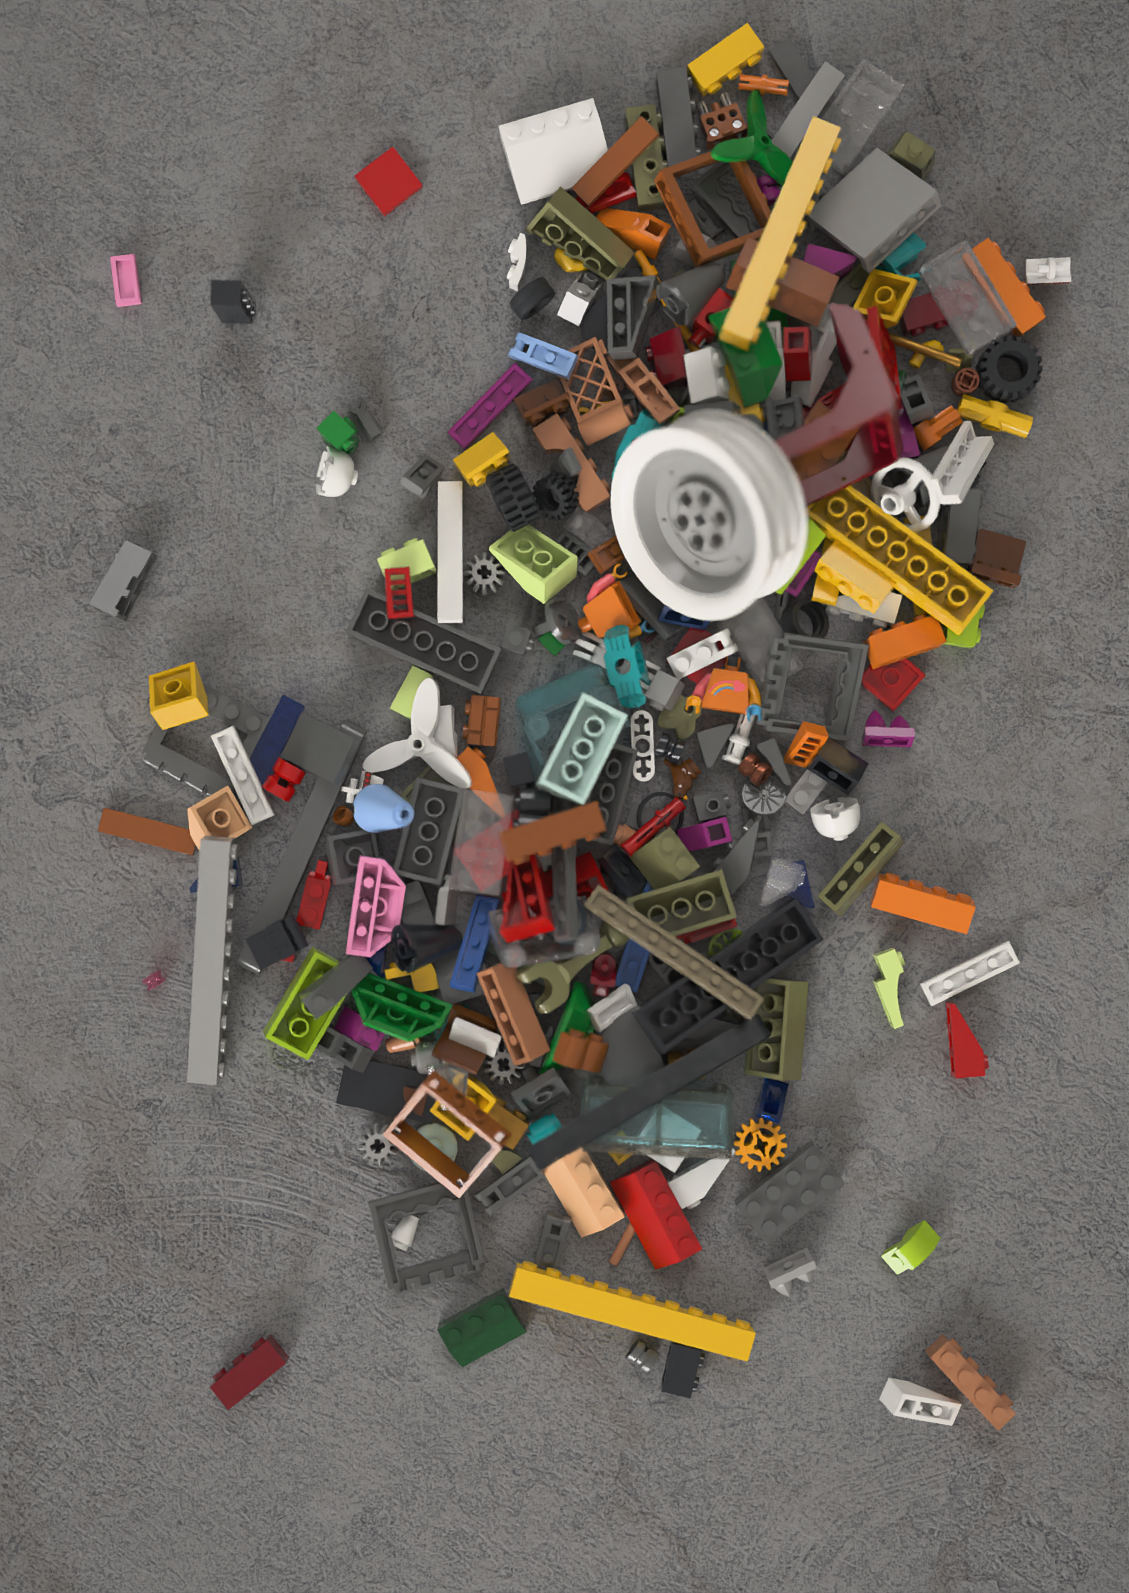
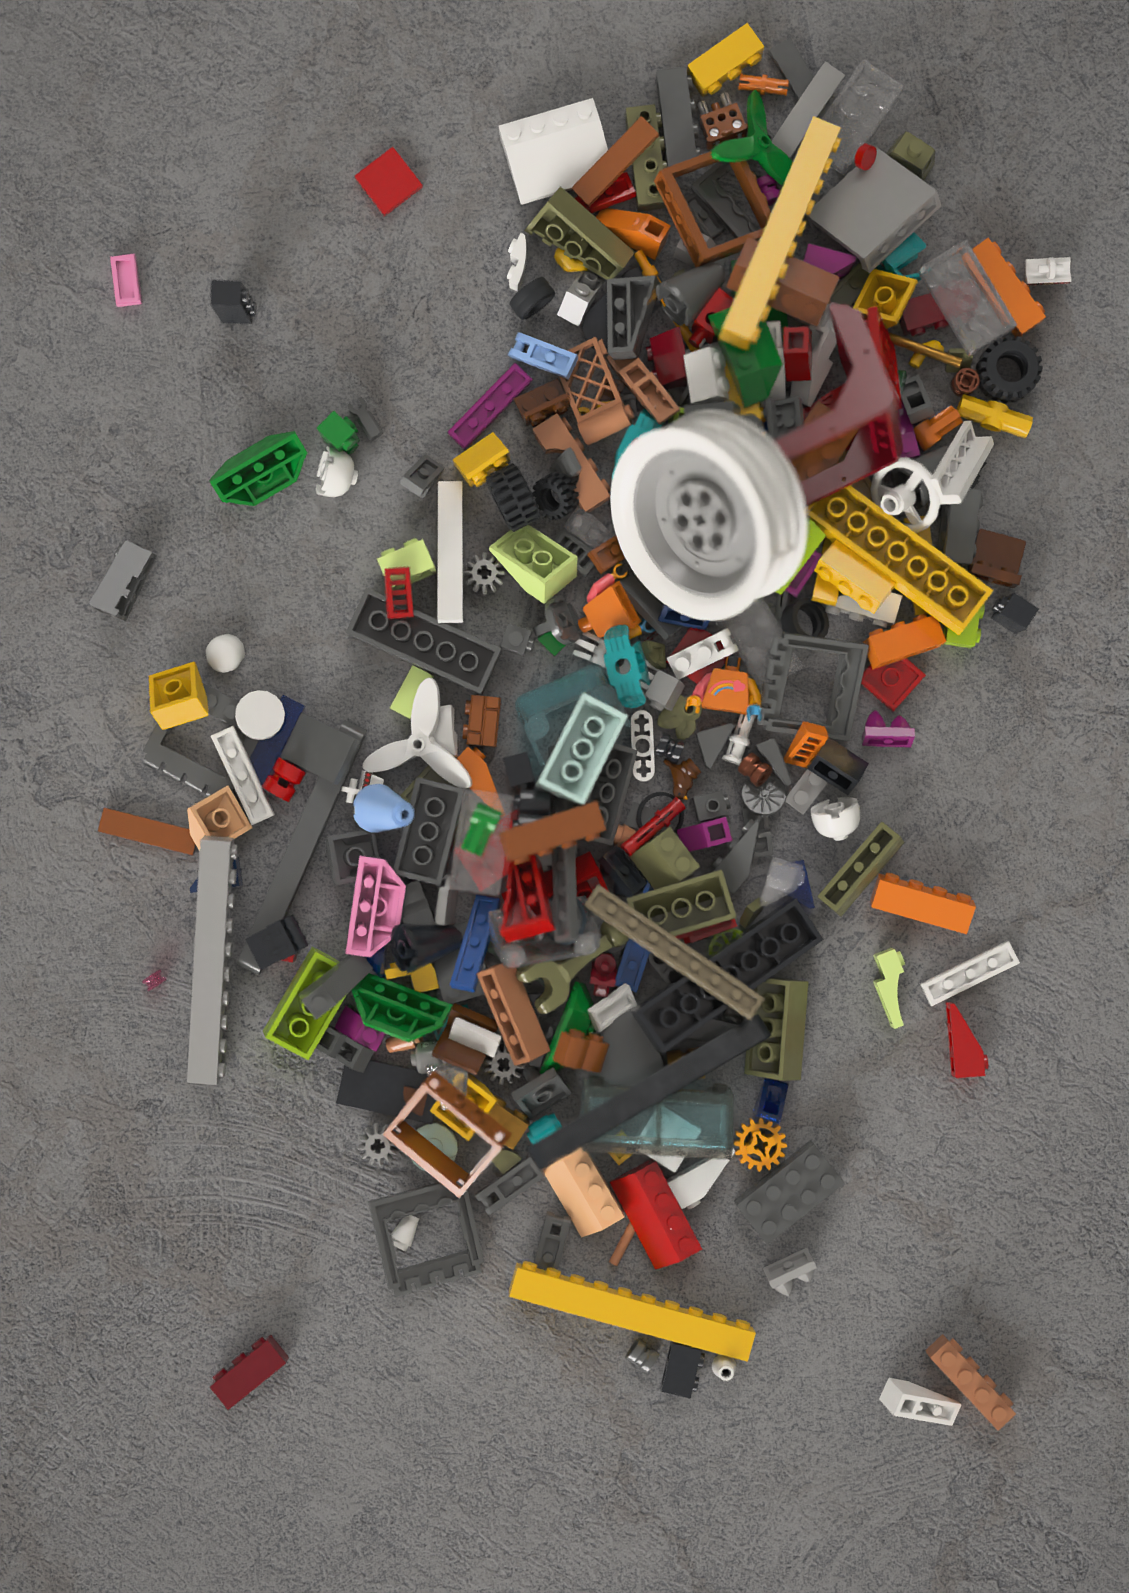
(225, 653): none -> white hair
(260, 470): none -> green wedge
(260, 715): none -> white tile
(315, 897): red hinge -> none
(343, 816): dark orange hinge -> none
(481, 1328): dark green slope -> none
(482, 824): none -> green piece
(655, 654): none -> olive tile
(721, 1362): none -> white cone
(750, 913): none -> olive tile
(865, 156): none -> red tile
(912, 1249): lime brick -> none
(1014, 612): none -> black brick

